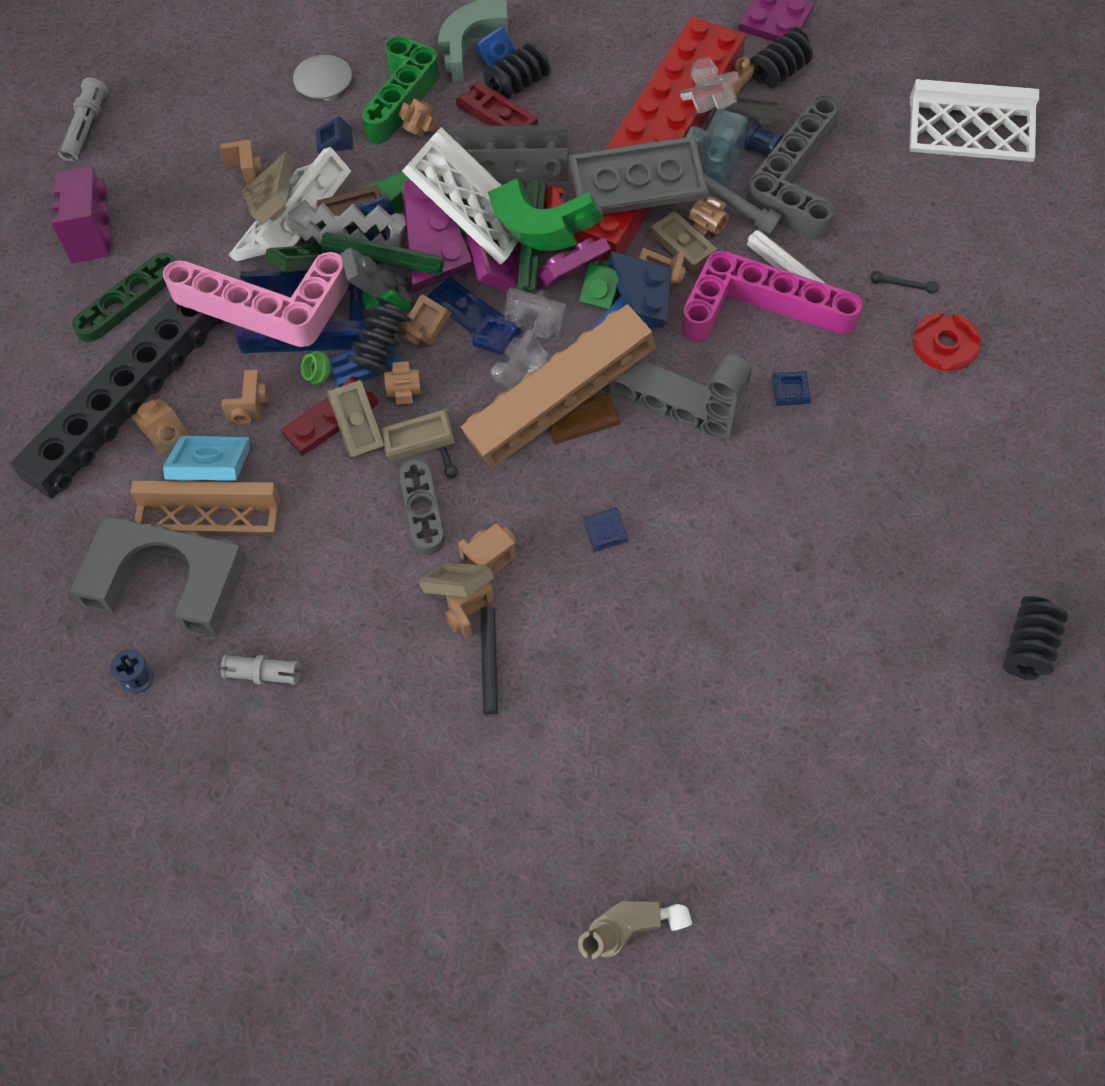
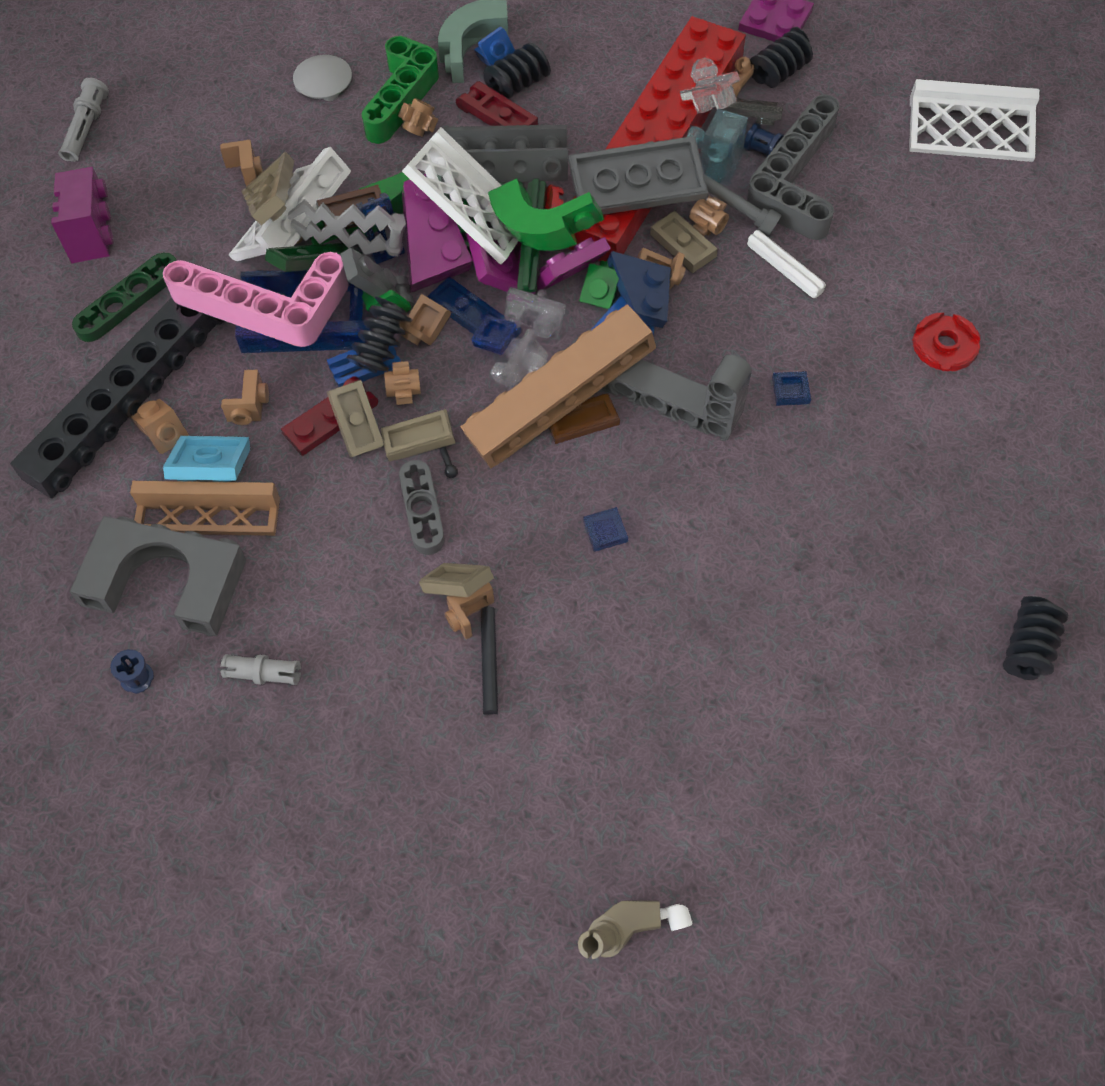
(315, 367): bright green plate -> none
(335, 134): dark blue slope -> none
(384, 253): dark green axle -> none
(489, 548): medium nougat brick -> none
(767, 288): dark pink beam -> none
(877, 277): black hinge -> none

